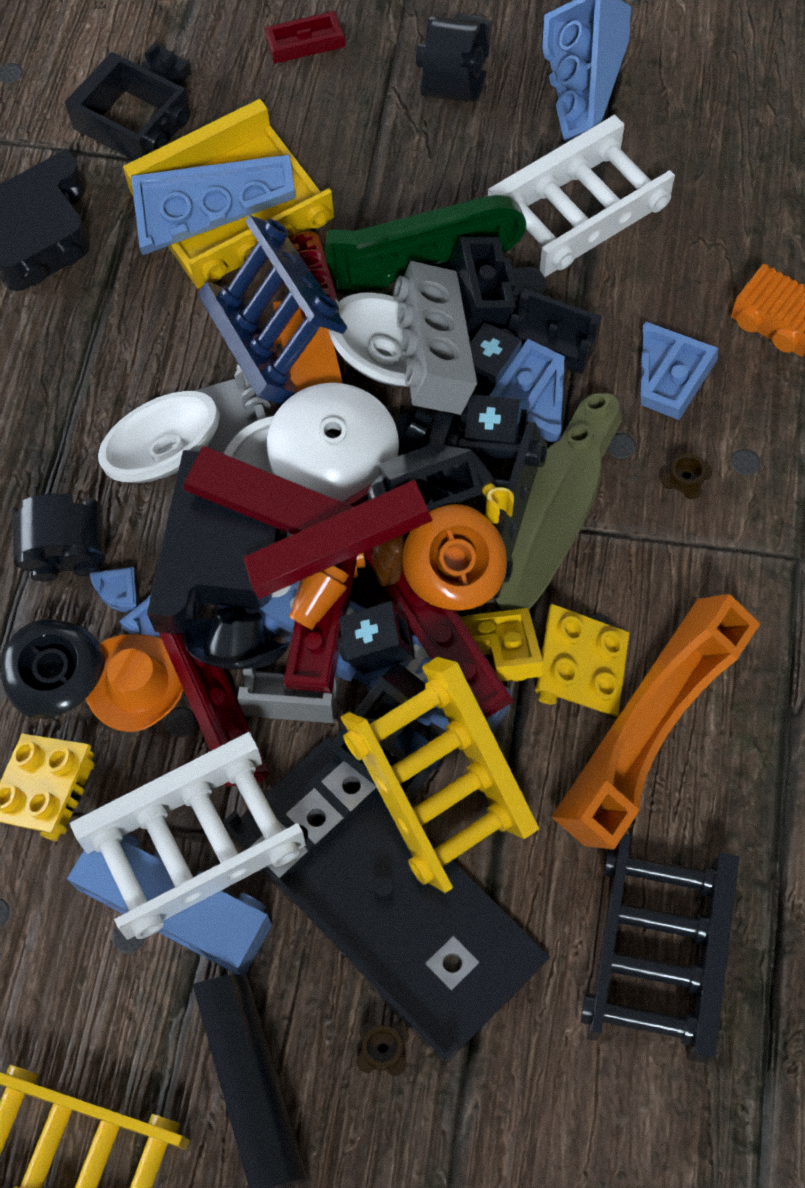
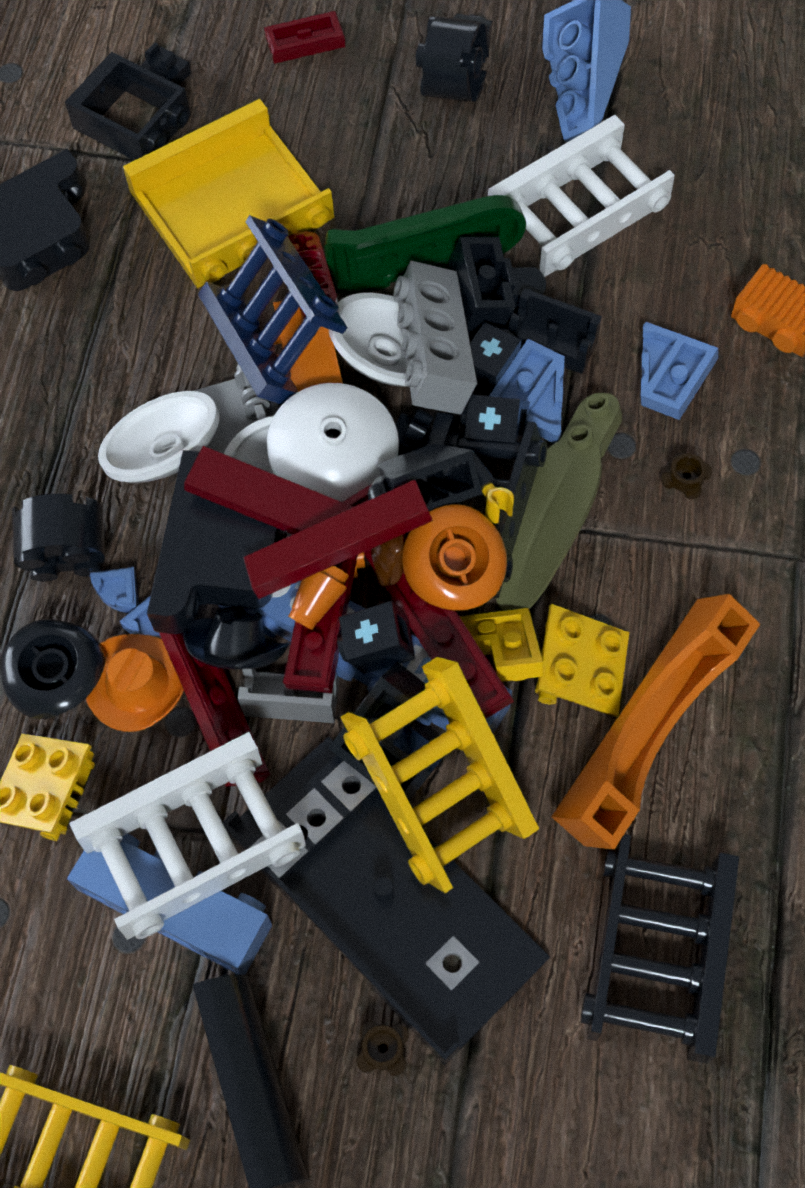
(199, 199): medium blue wing -> none

